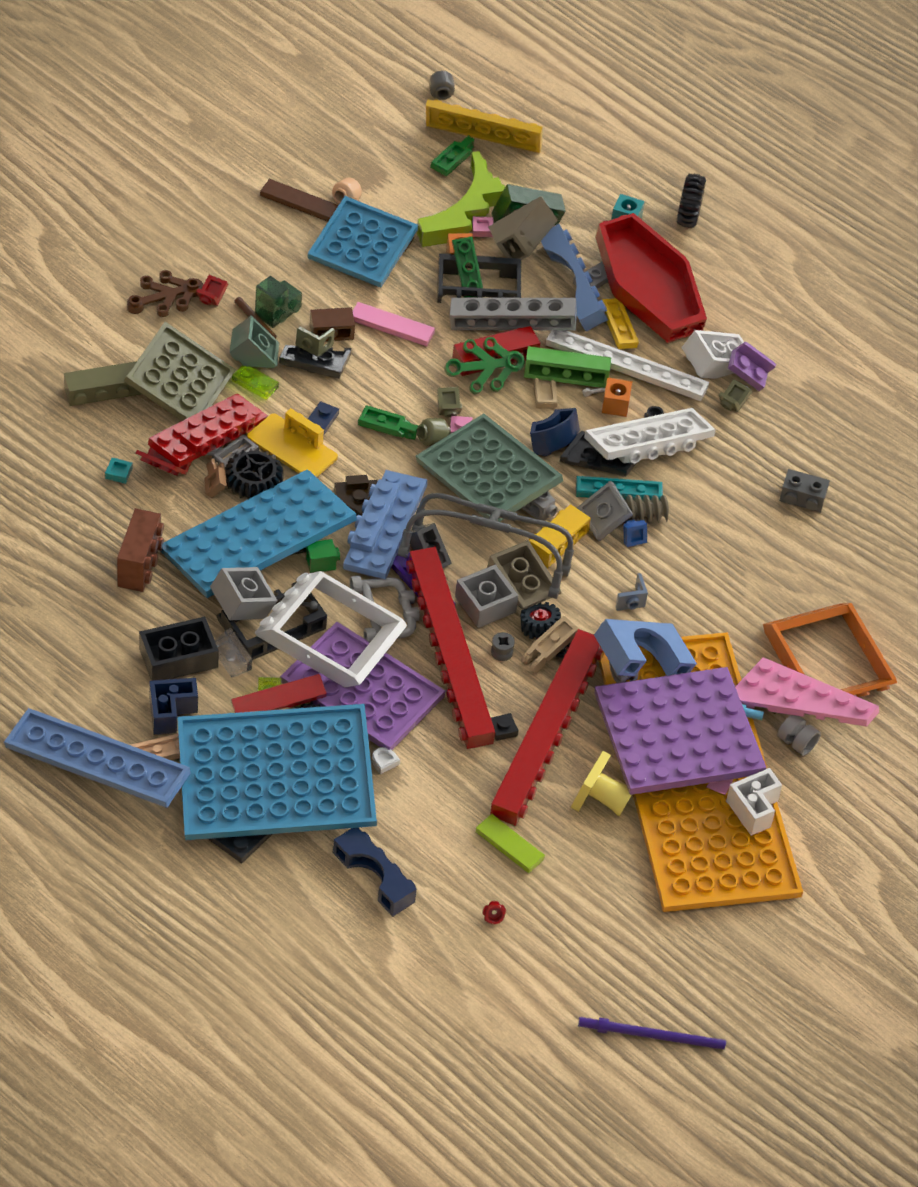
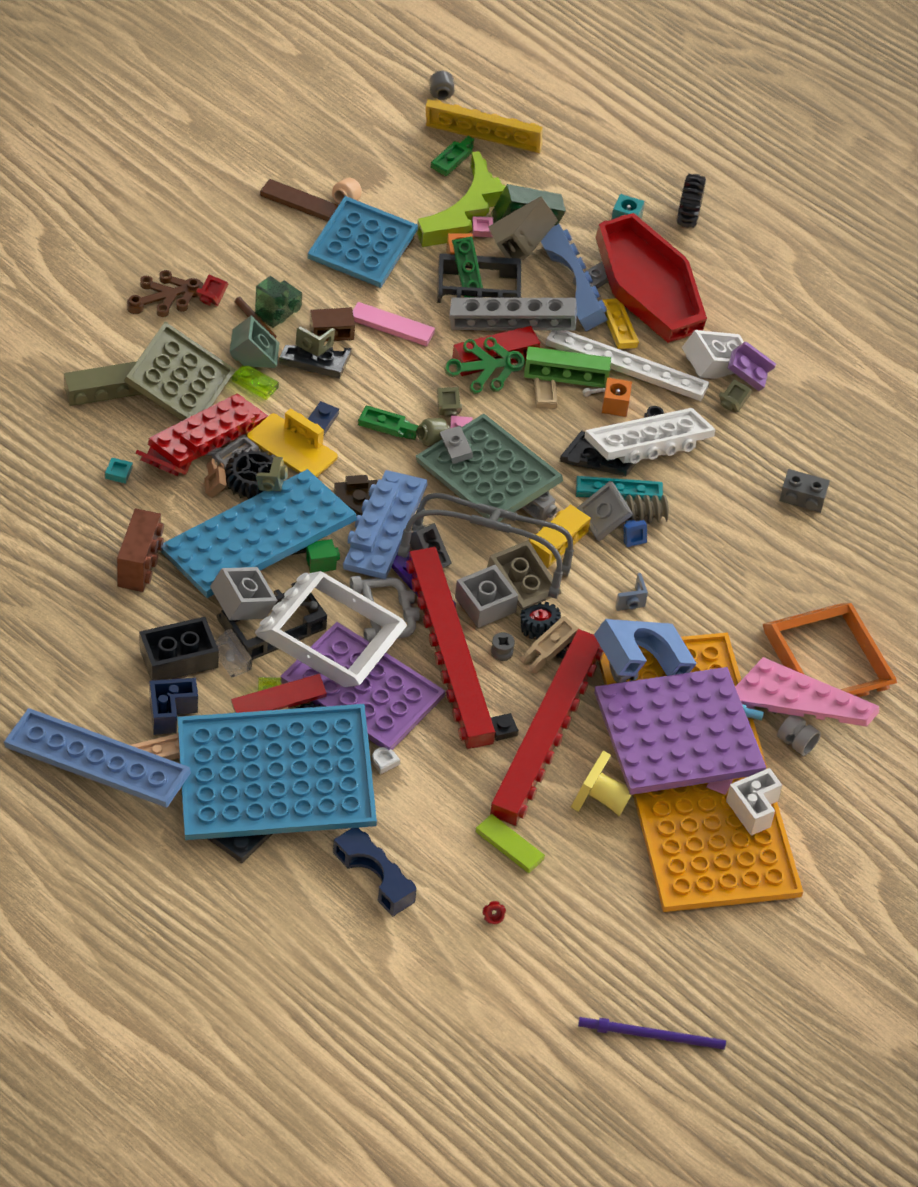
(274, 480): none -> olive bracket
(456, 444): none -> light grey plate
(554, 431): dark blue brick -> none

